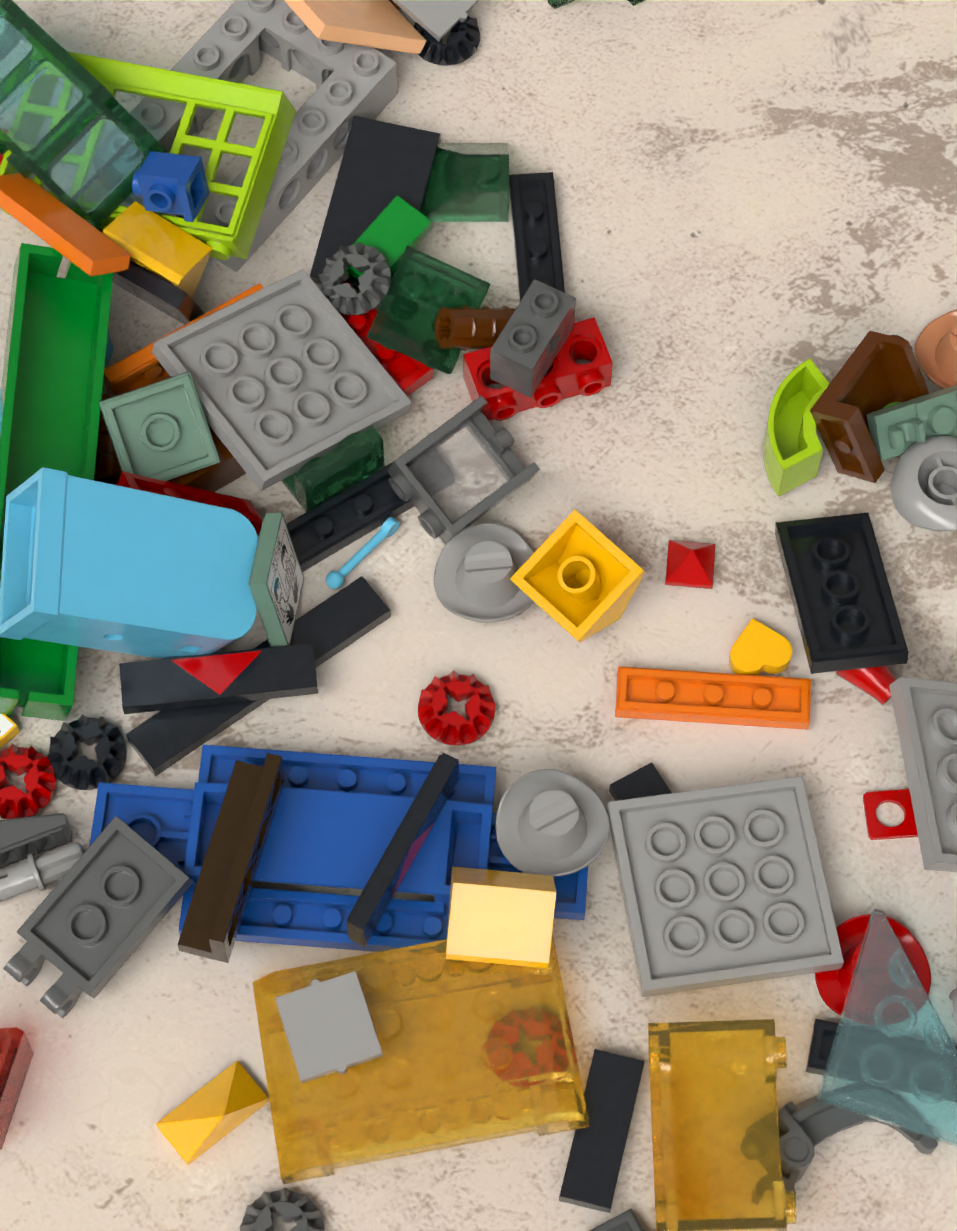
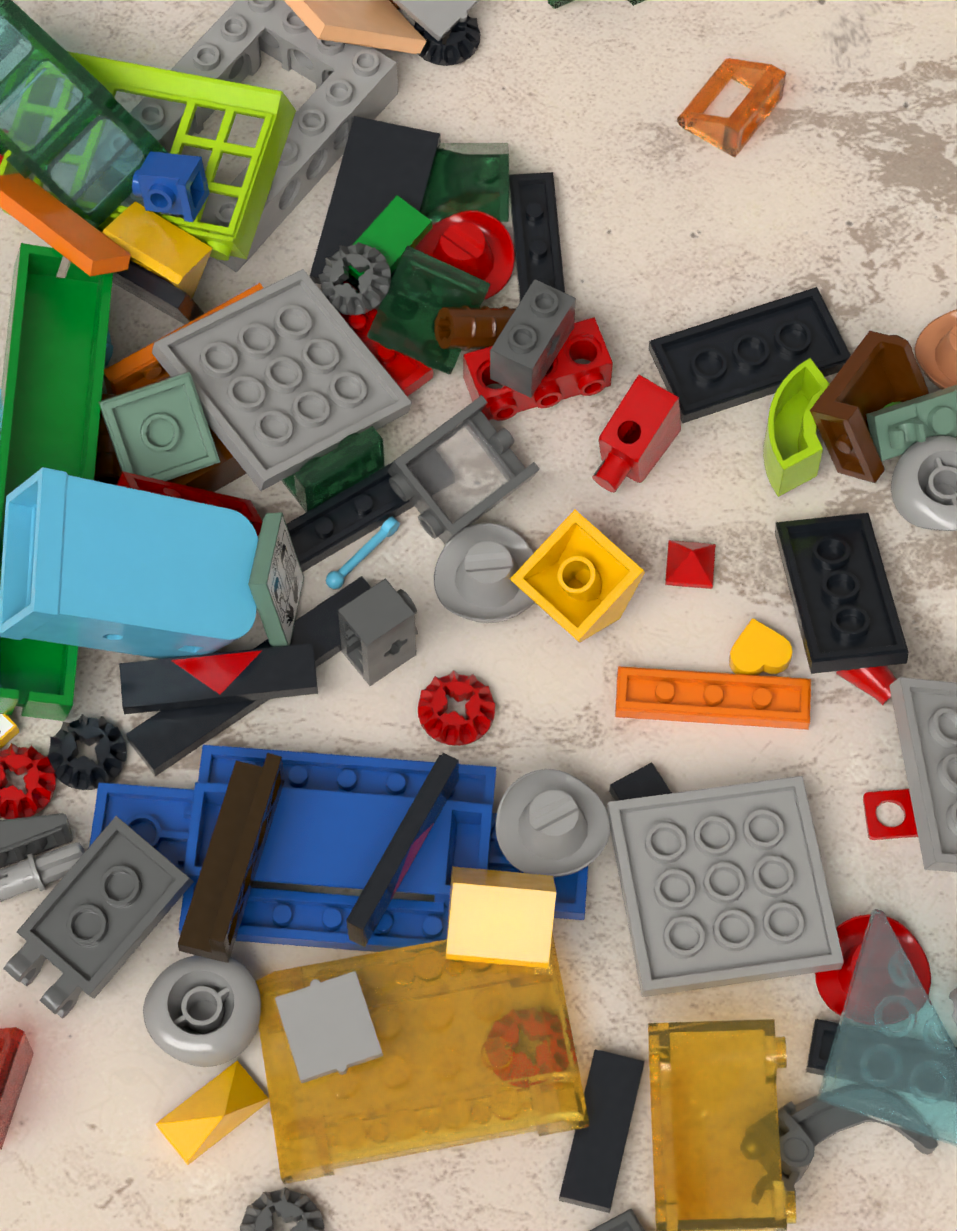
(203, 1010): none -> light grey hat
(378, 631): none -> dark grey brick
(474, 245): none -> red hat
(637, 434): none -> red torso
(734, 132): none -> clear orange tile
(747, 353): none -> black tile

